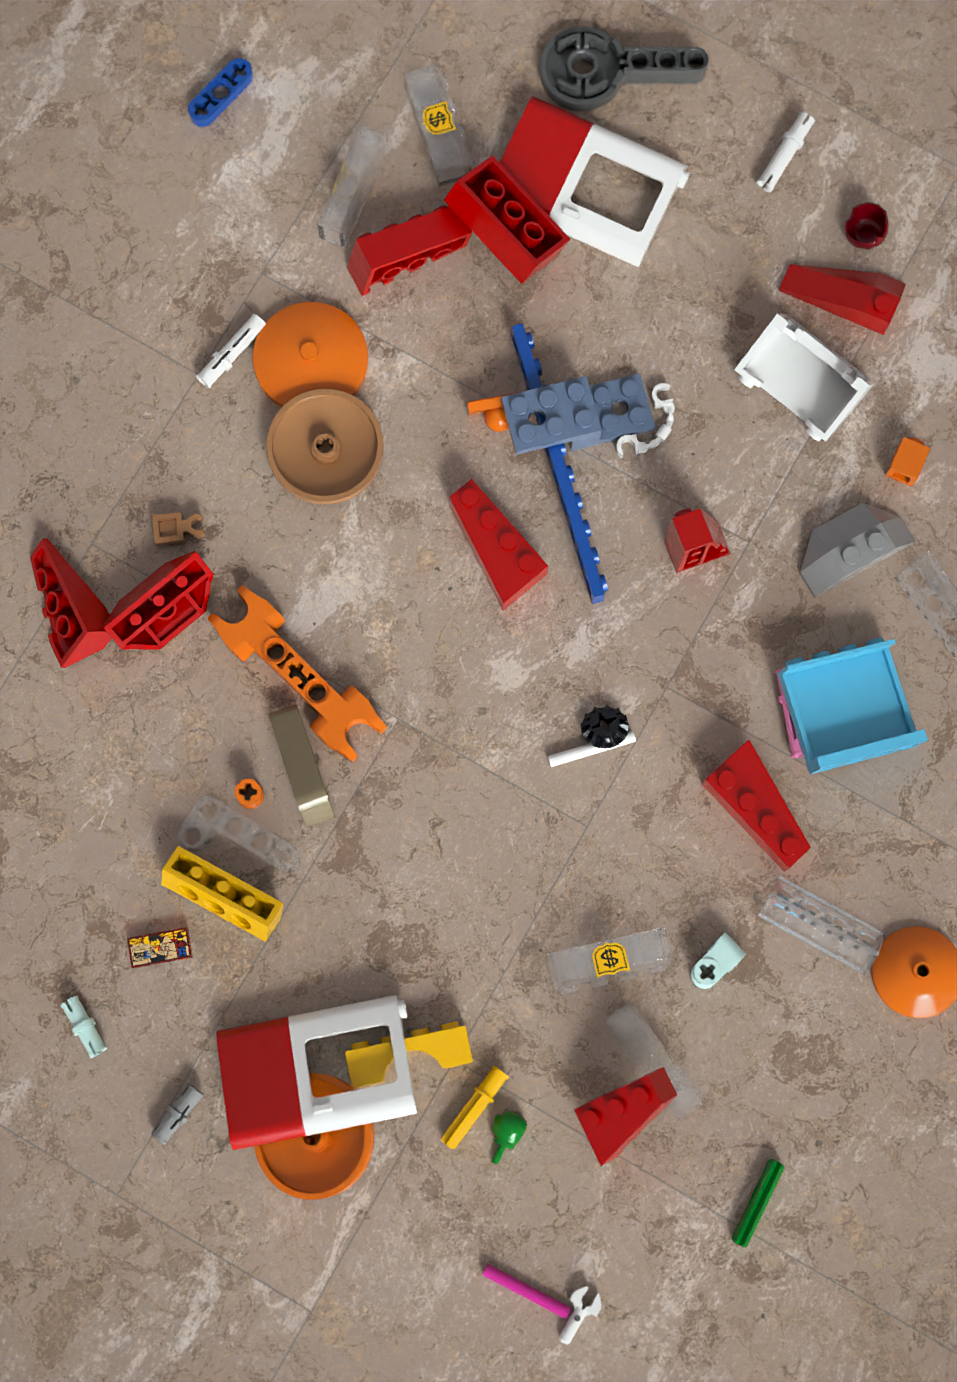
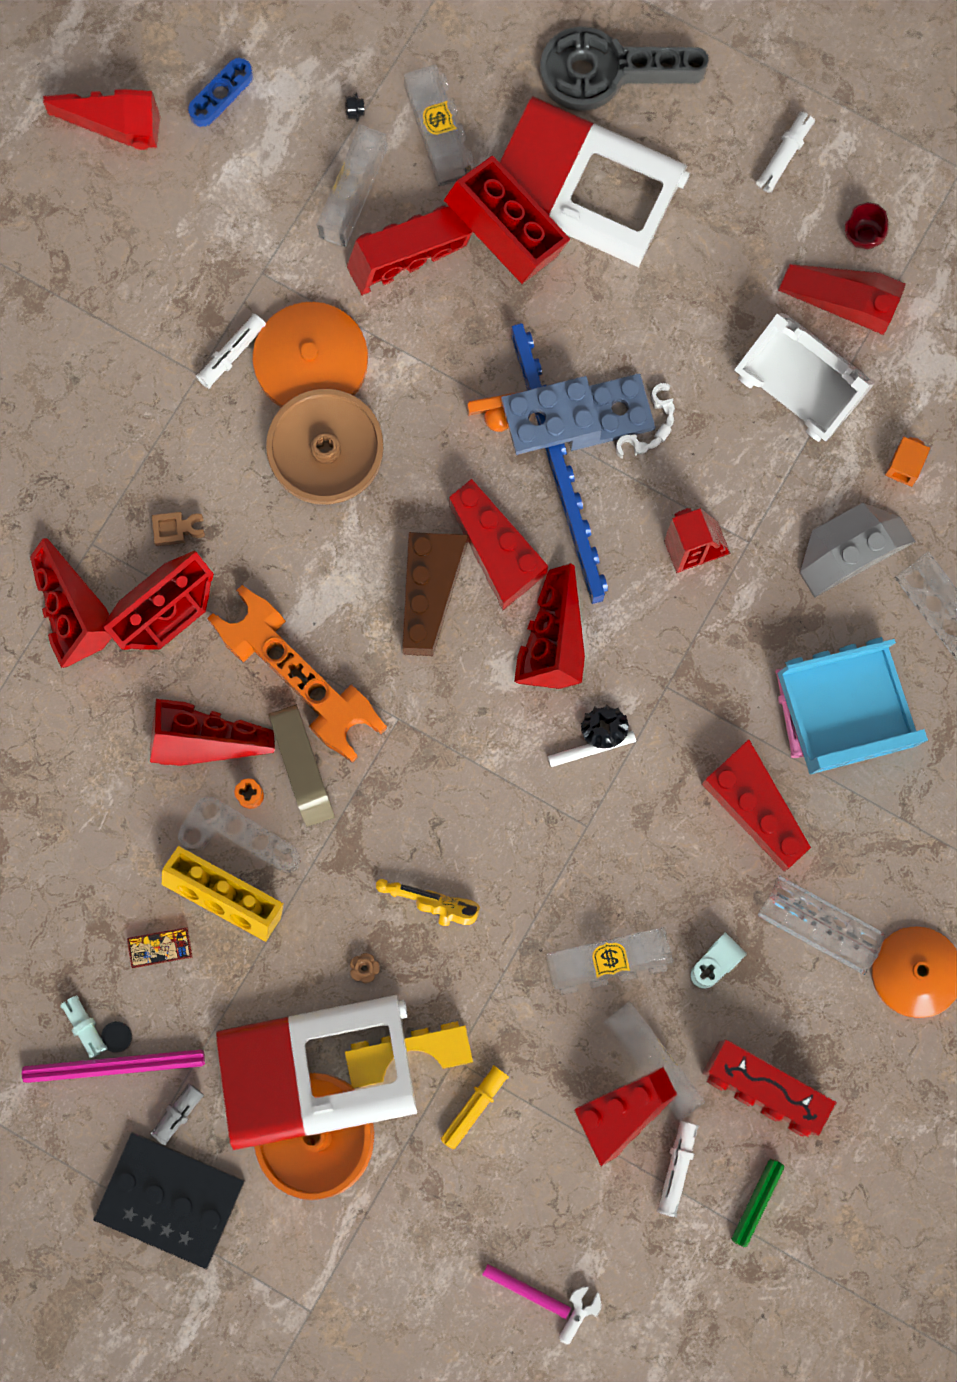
(113, 1066): none -> dark pink axle
(116, 1036): none -> black piece
(123, 117): none -> red wedge
(169, 1200): none -> black plate
(192, 737): none -> red wedge
(354, 107): none -> black plate
(372, 968): none -> medium nougat plate
(430, 580): none -> reddish brown wedge
(449, 908): none -> yellow piece
(508, 1131): green piece -> none
(555, 645): none -> red wedge
(677, 1168): none -> white pin
(769, 1088): none -> red brick

